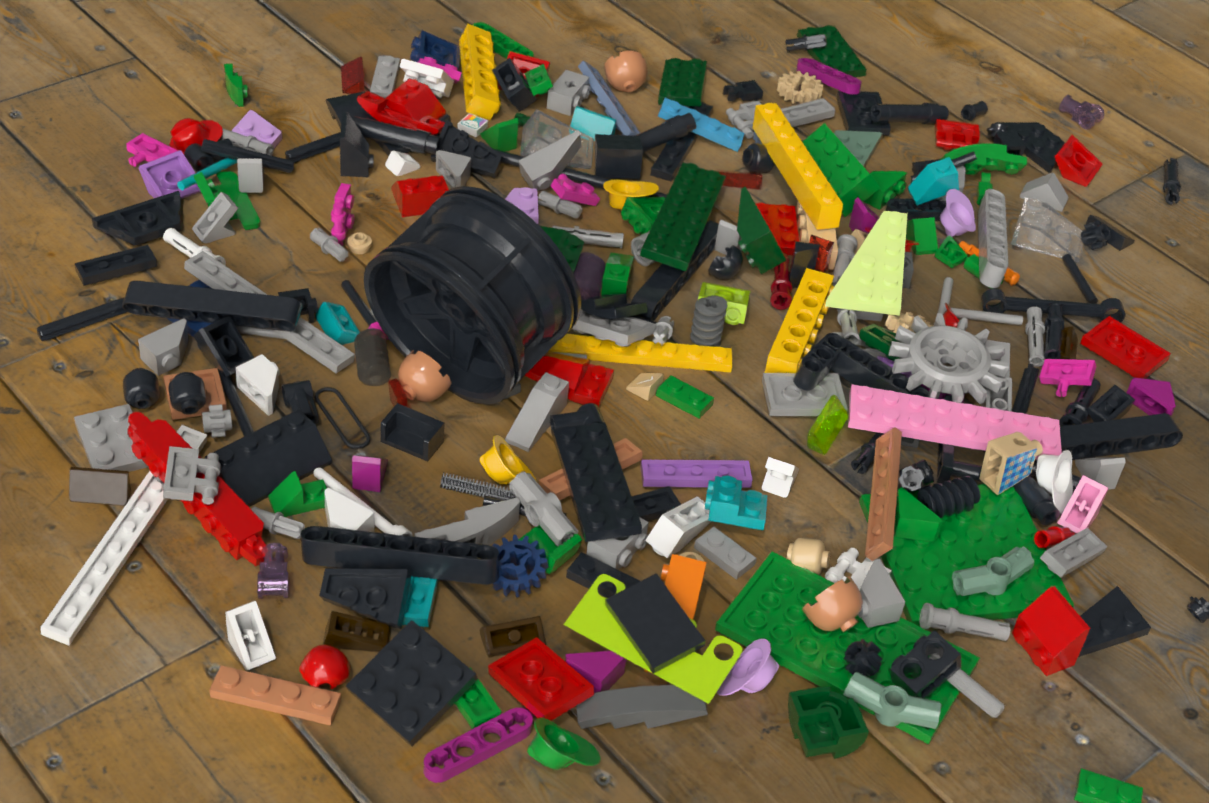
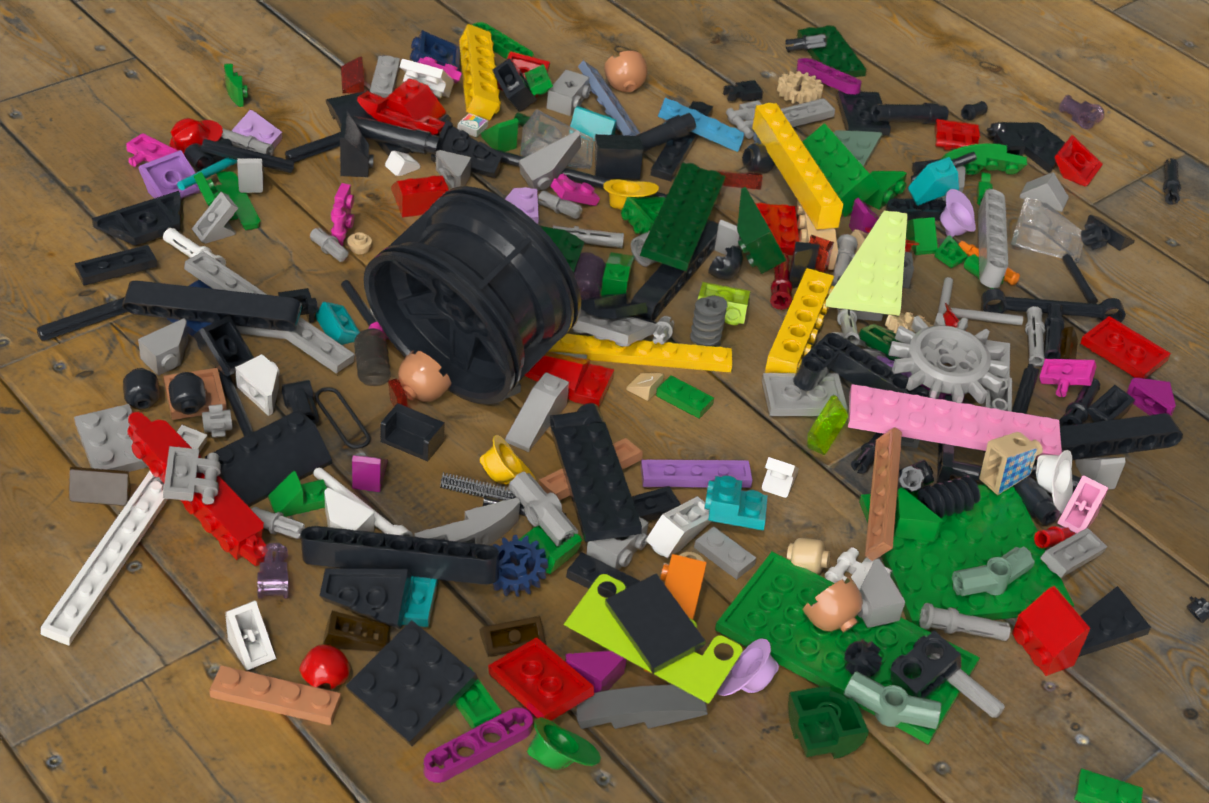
(683, 81): dark green plate -> none

